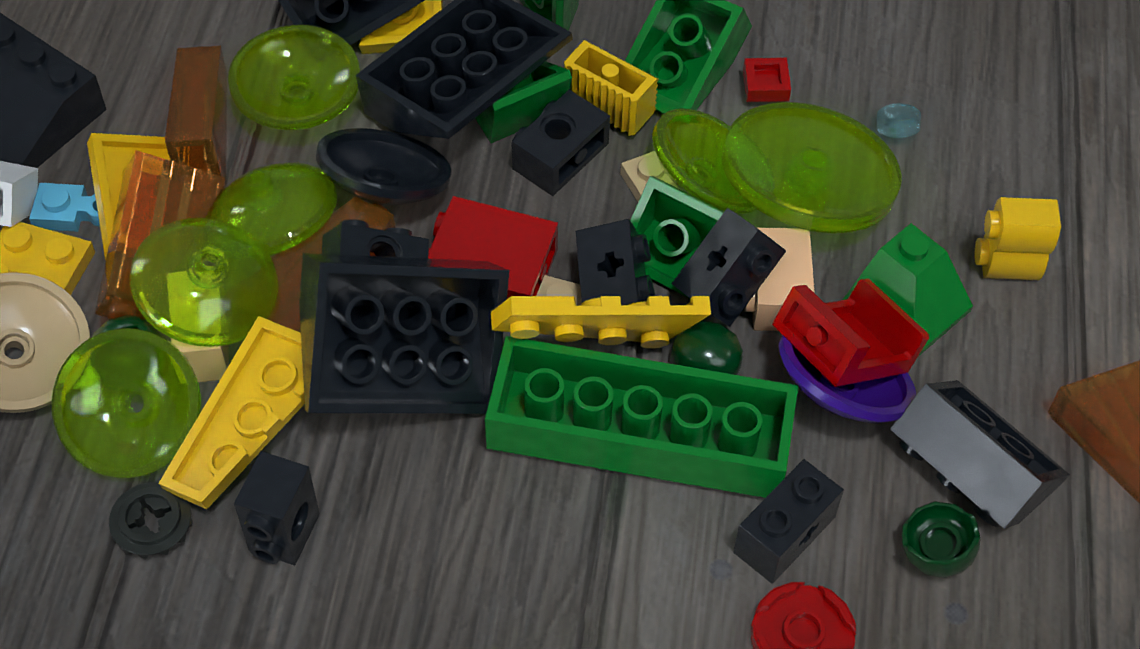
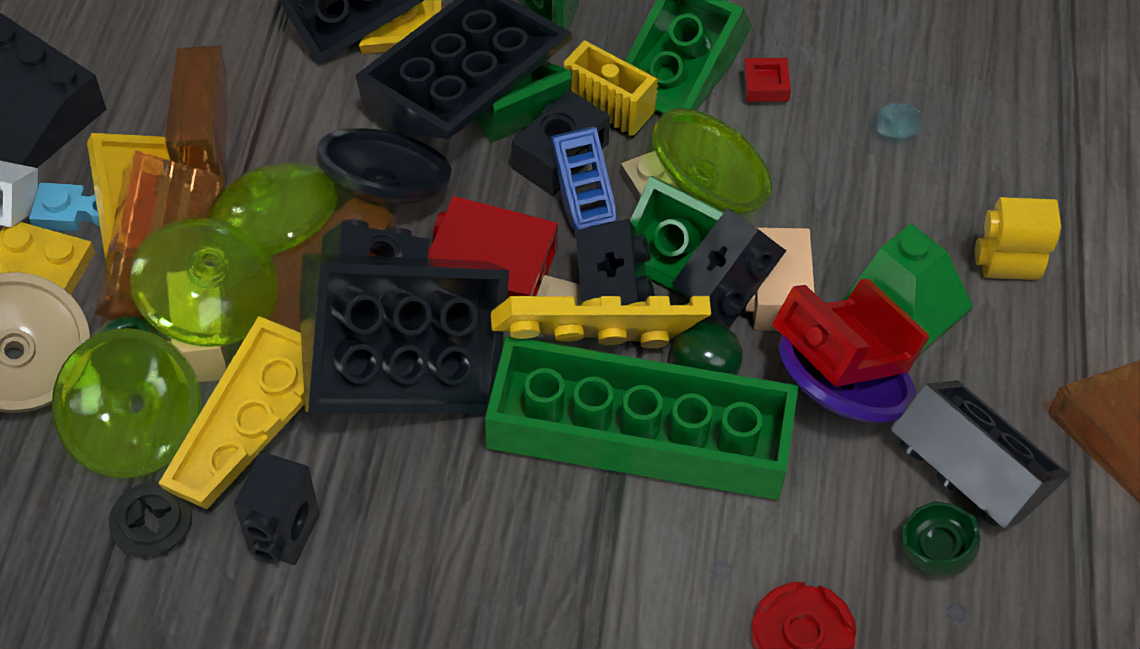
(294, 77): clear neon green dish -> none
(592, 216): none -> blue slope
(787, 521): black brick -> none
(811, 167): clear neon green dish -> none

